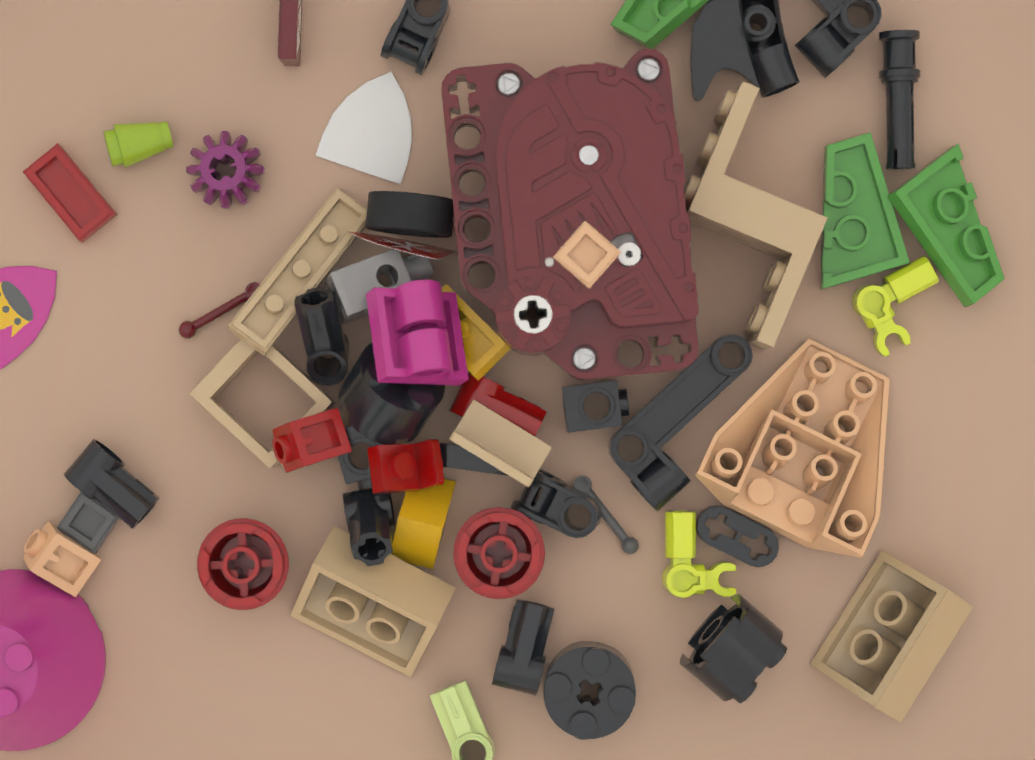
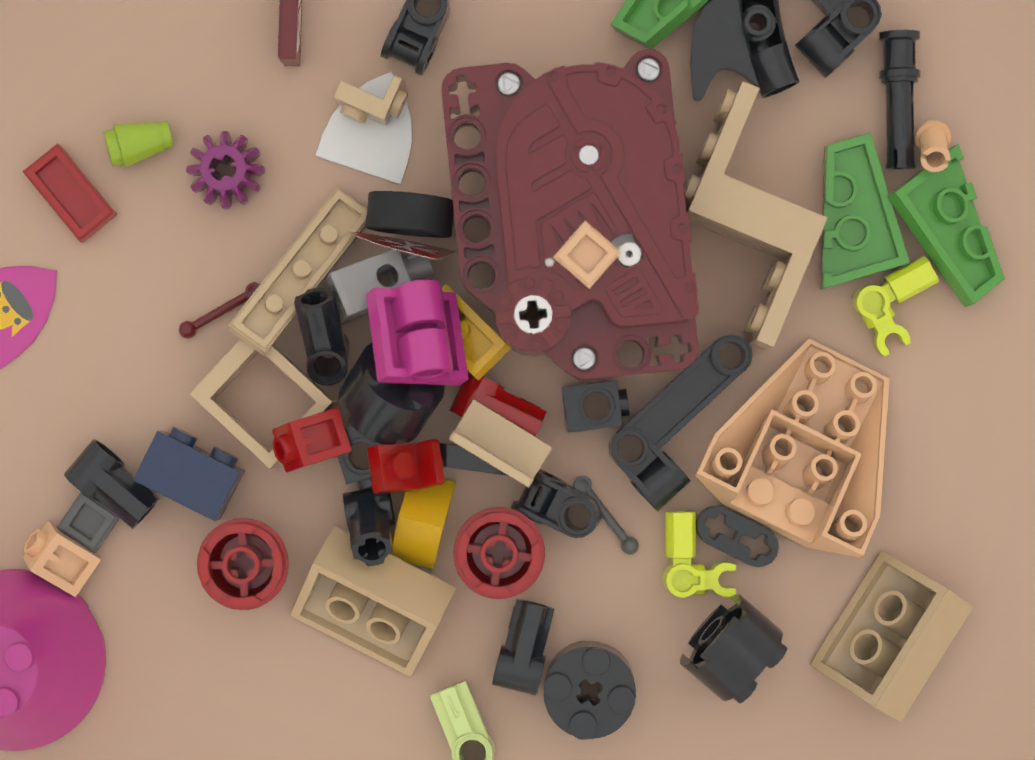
(189, 473): none -> dark blue brick
(362, 105): none -> tan bracket
(933, 141): none -> light nougat pin

